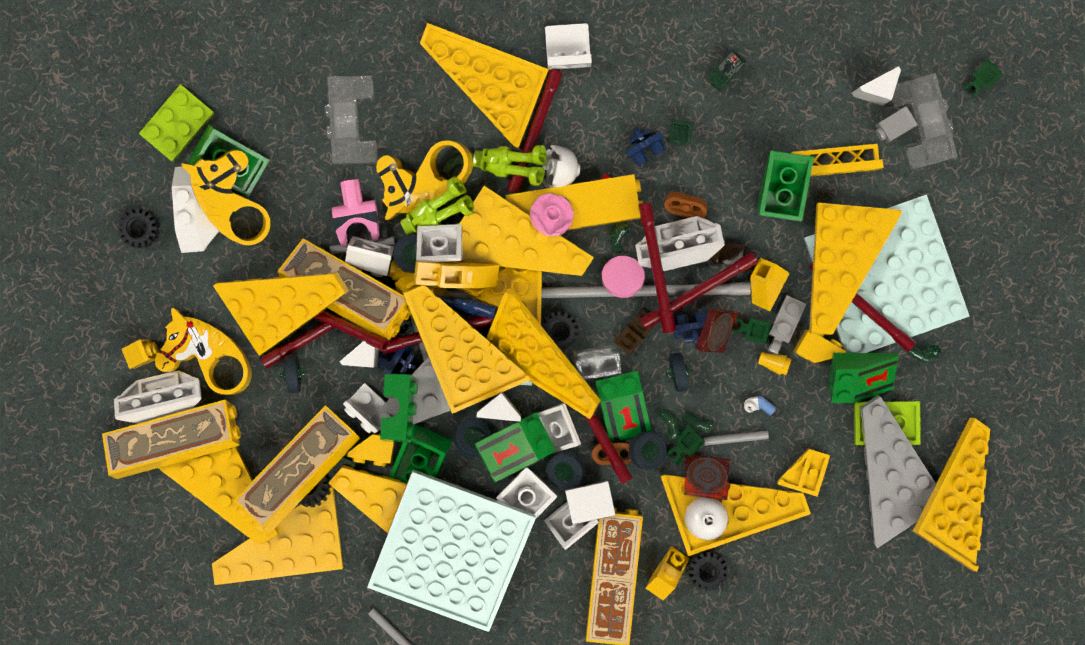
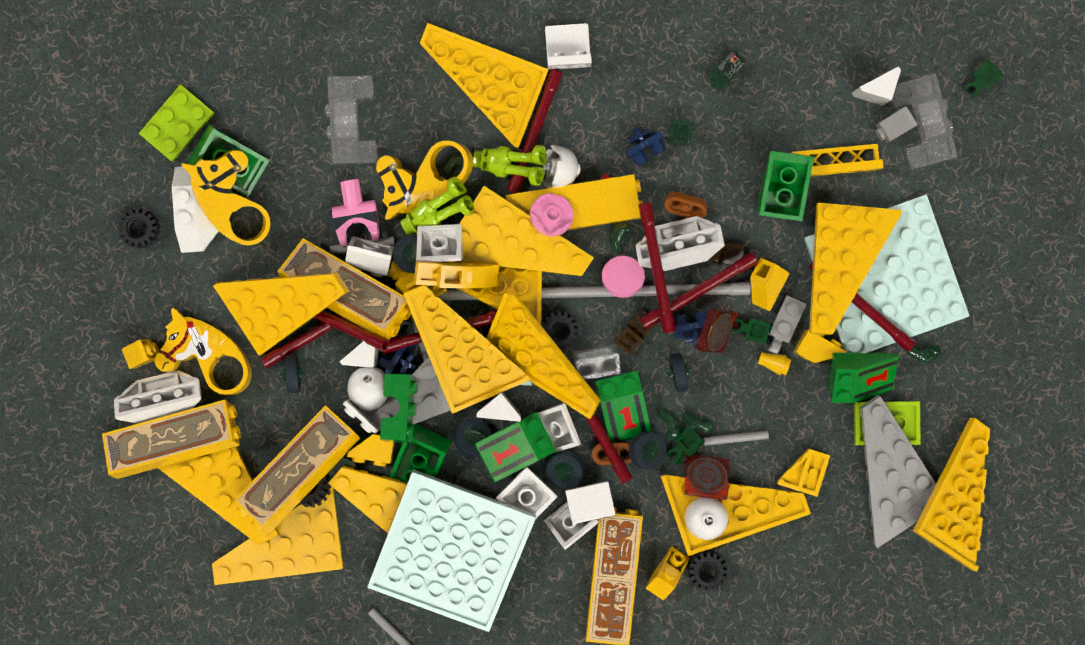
(367, 388): none -> white cylinder
(471, 306): dark blue animal -> none
(757, 403): arm -> none

